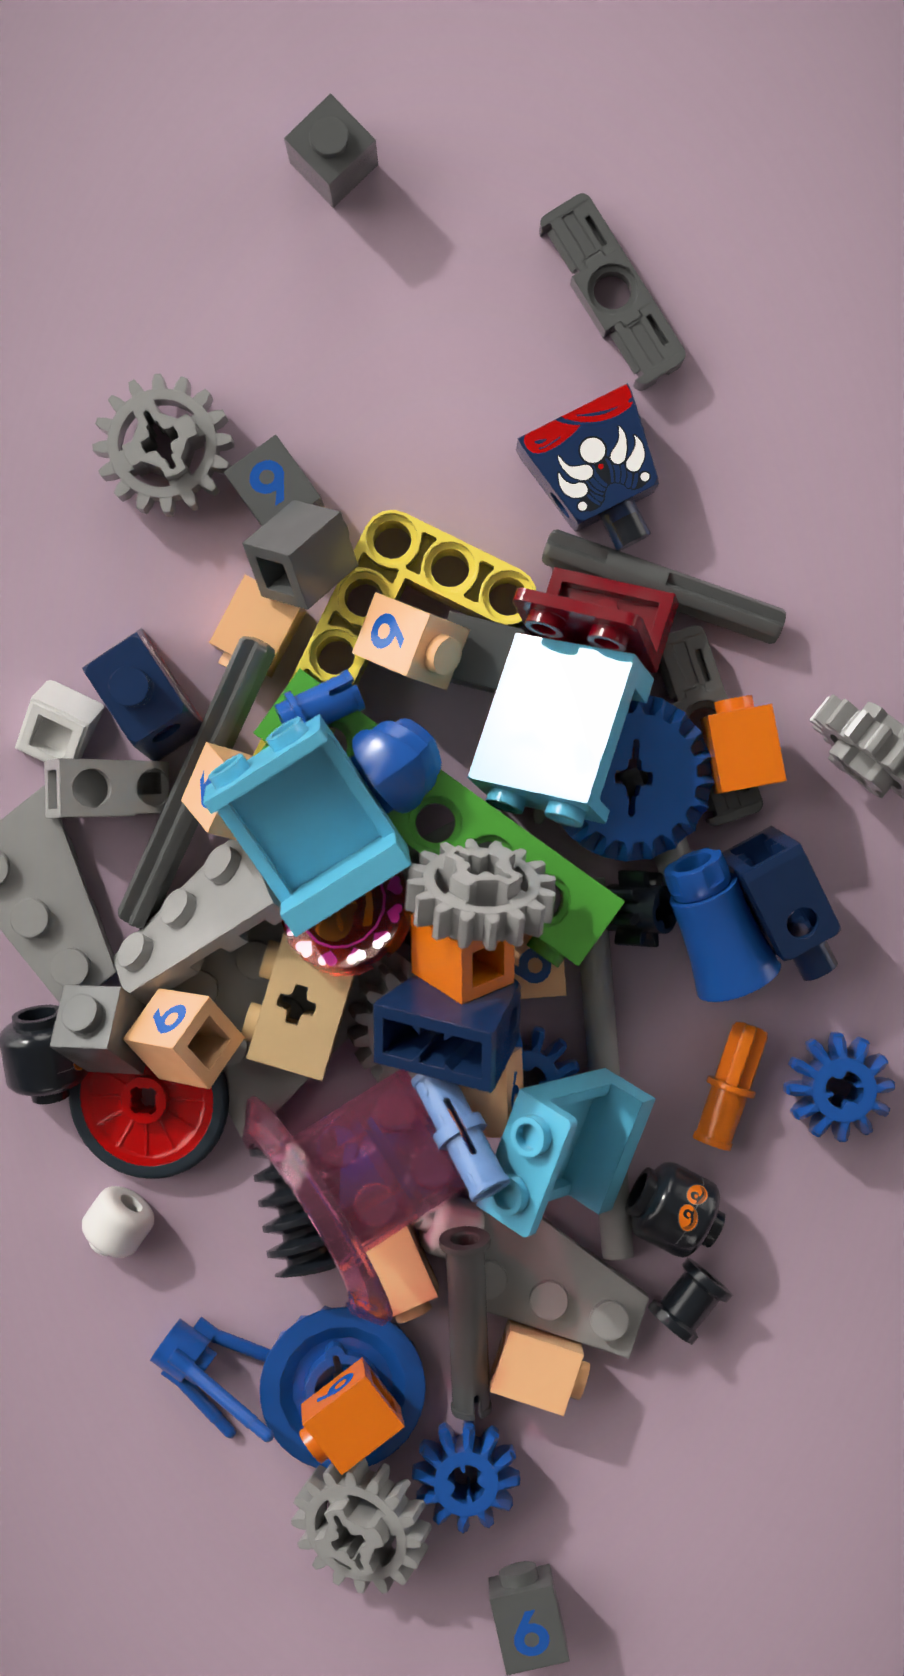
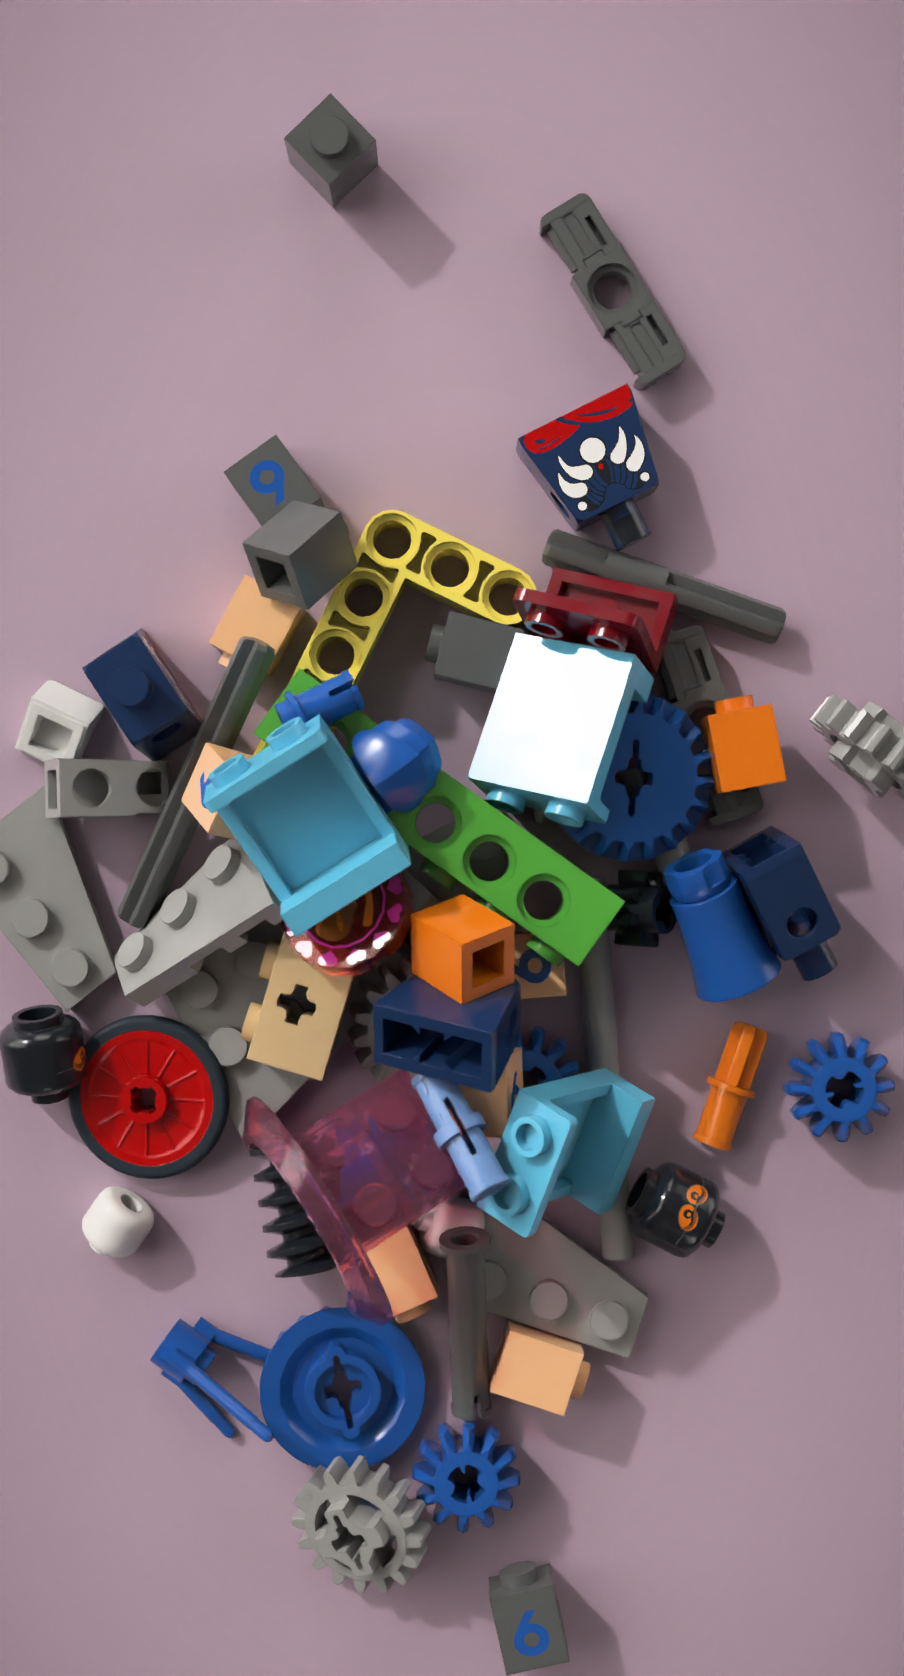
(93, 1026): dark grey brick -> none
(184, 1038): light nougat brick -> none
(186, 434): light grey gear -> none
(349, 1417): orange brick -> none
(411, 641): light nougat brick -> none
(480, 894): light grey gear -> none
(689, 1301): black bush -> none

